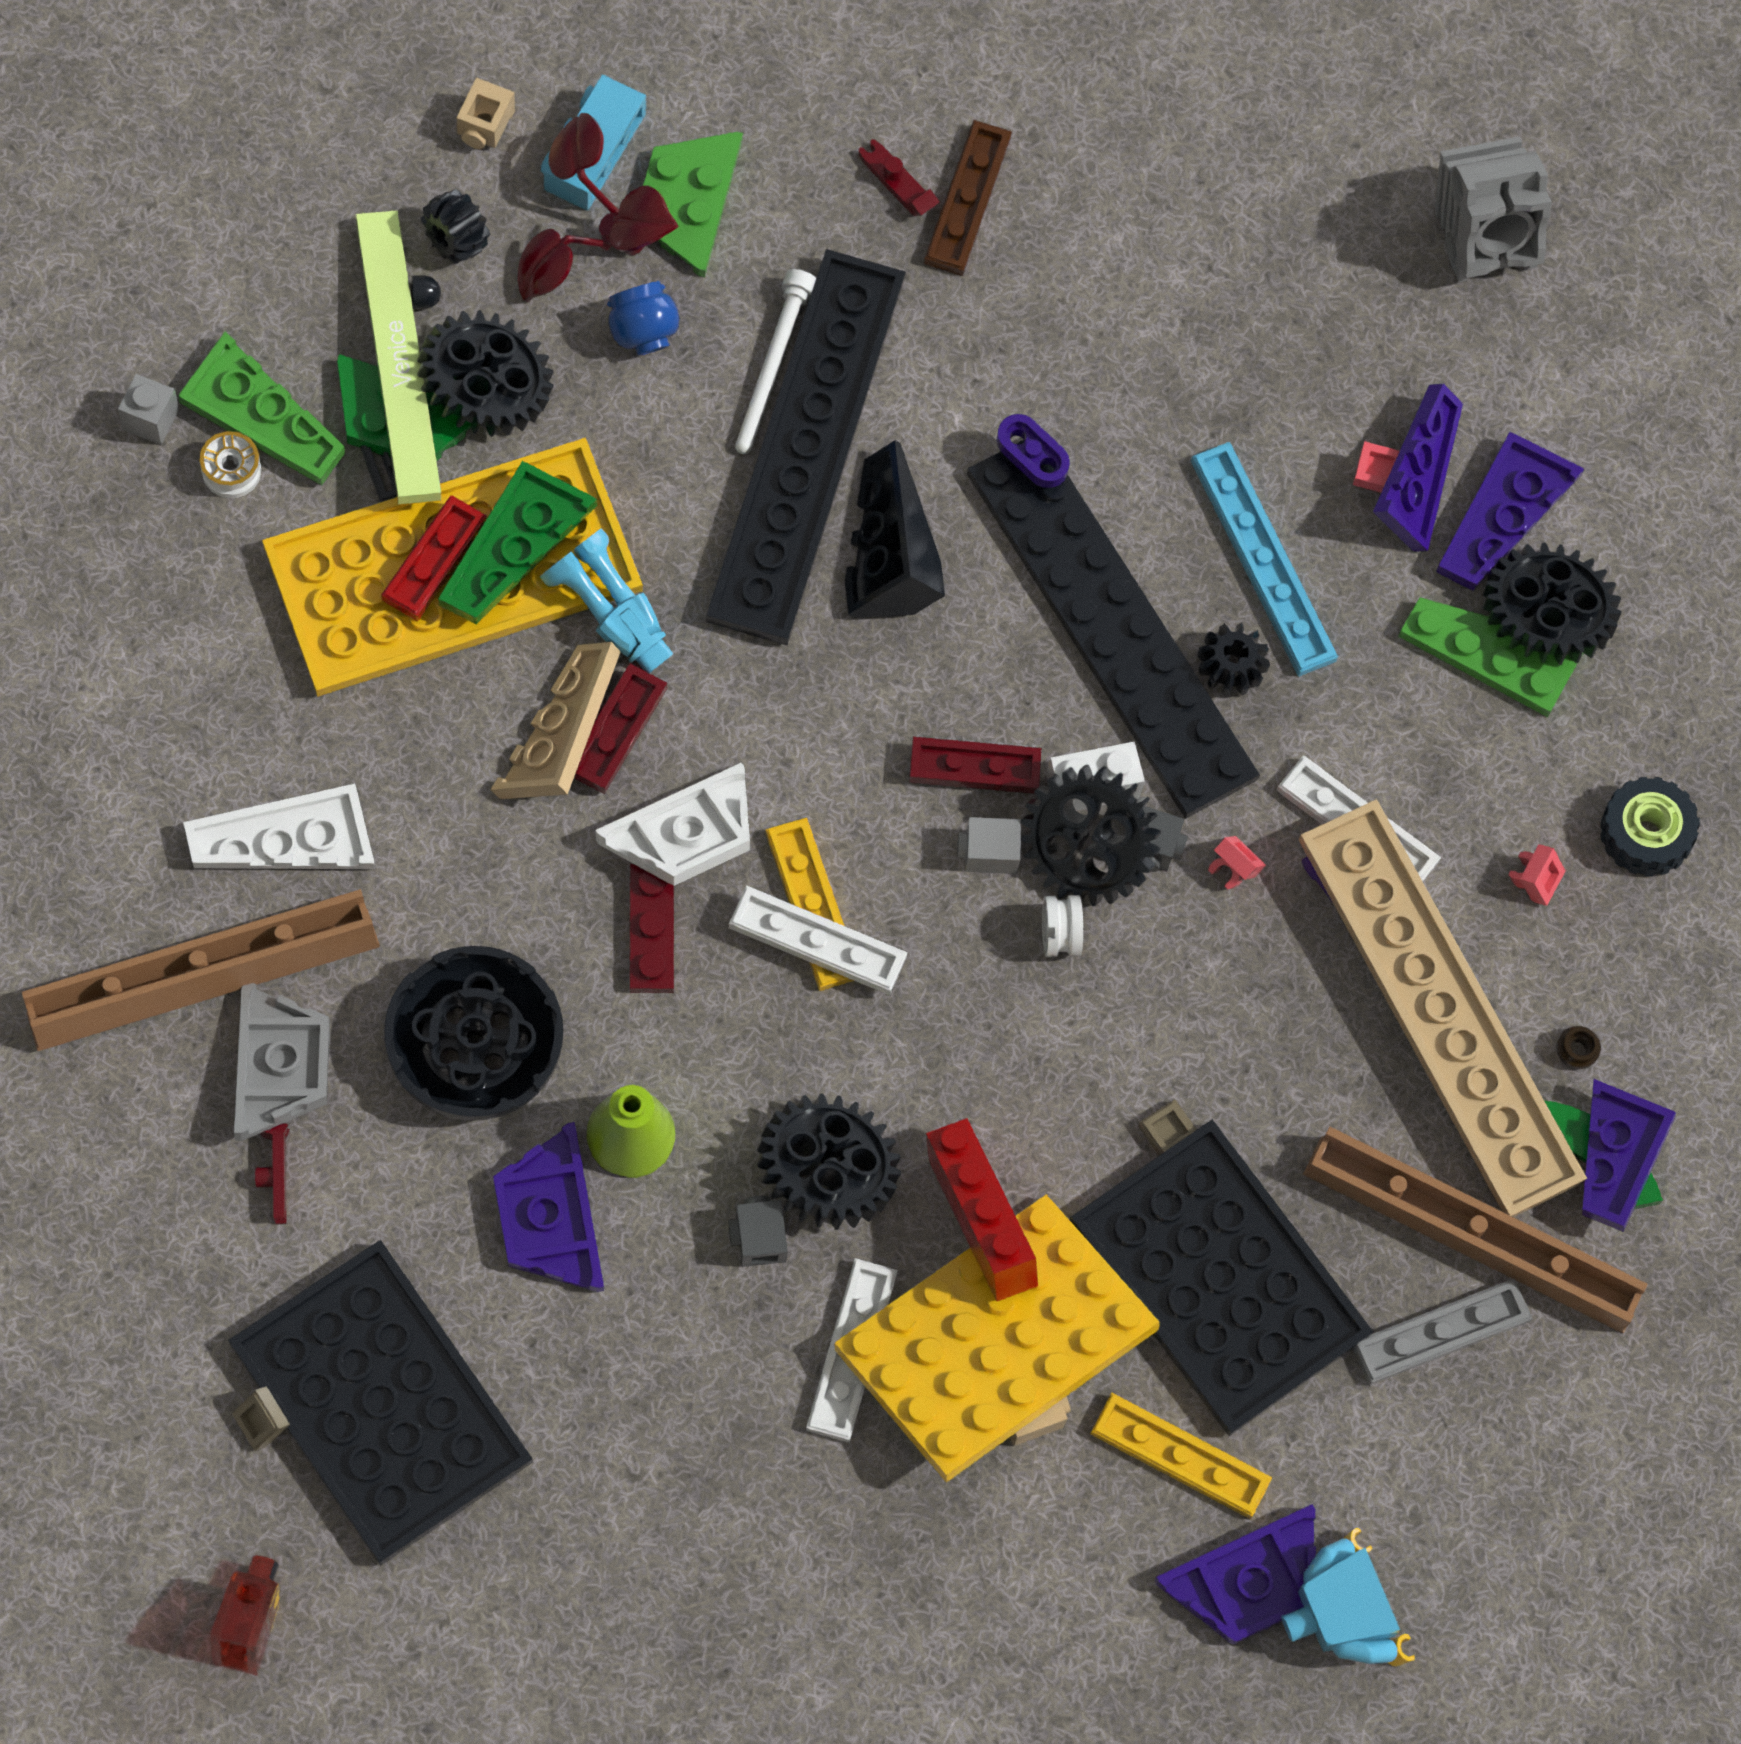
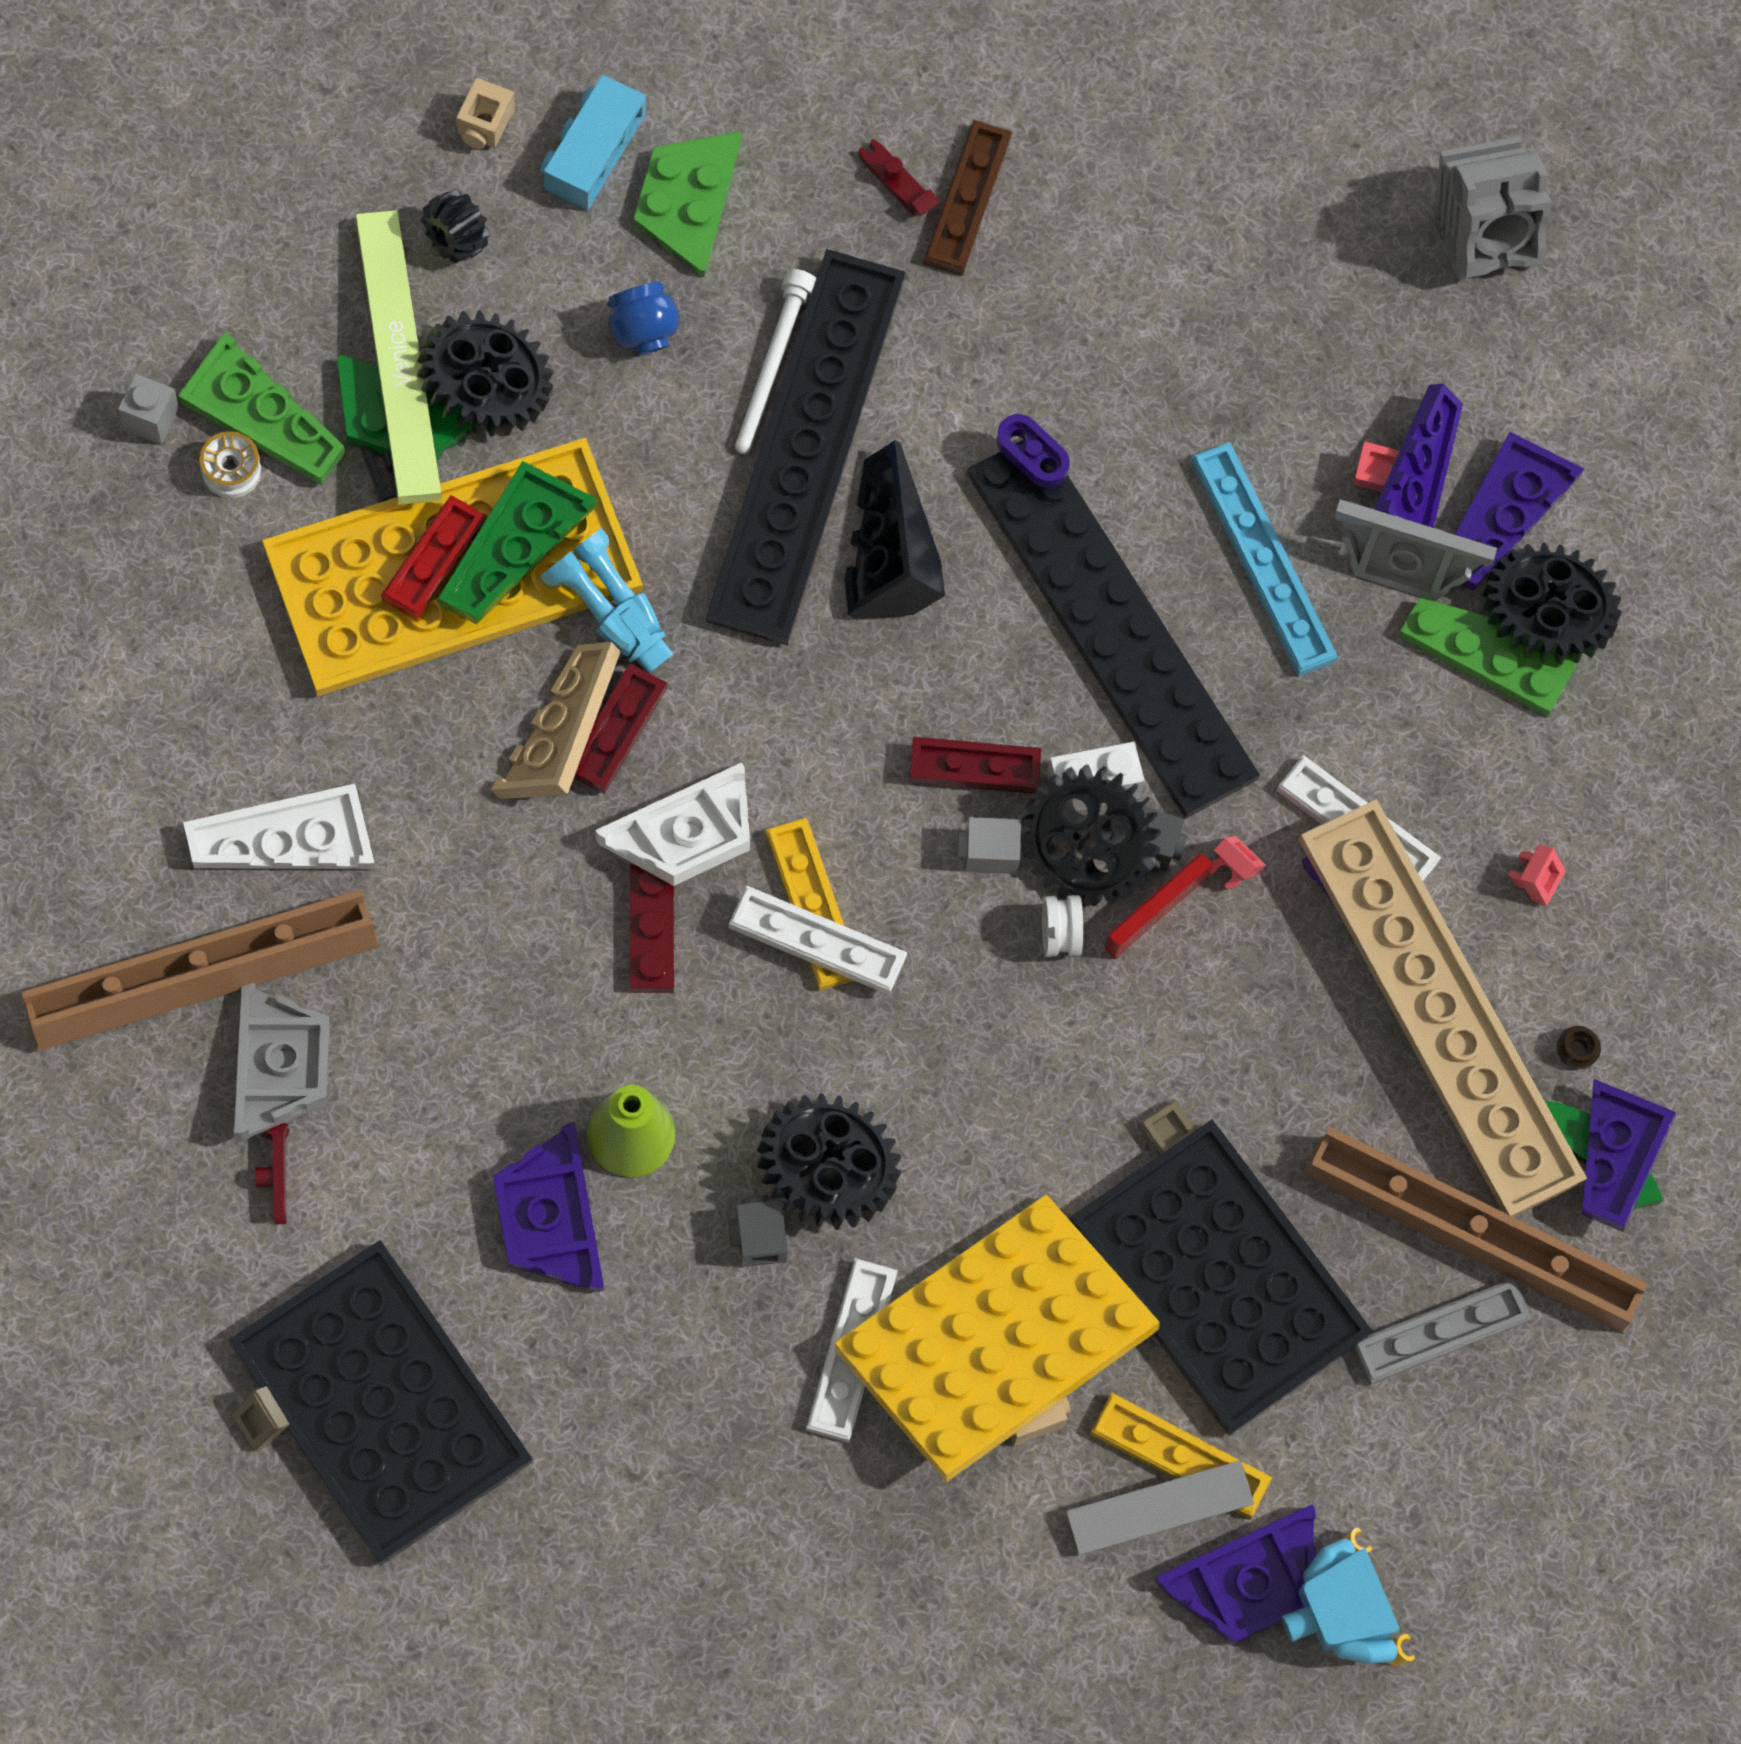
(246, 1617): clear red torso -> none
(425, 292): black hinge -> none
(482, 985): black brick -> none
(630, 228): dark red plant -> none
(982, 1210): red brick -> none
(1158, 905): none -> red tile
(1159, 1507): none -> light grey tile
(1216, 657): black gear -> none
(1408, 553): none -> light grey wing
(1652, 802): black wheel -> none

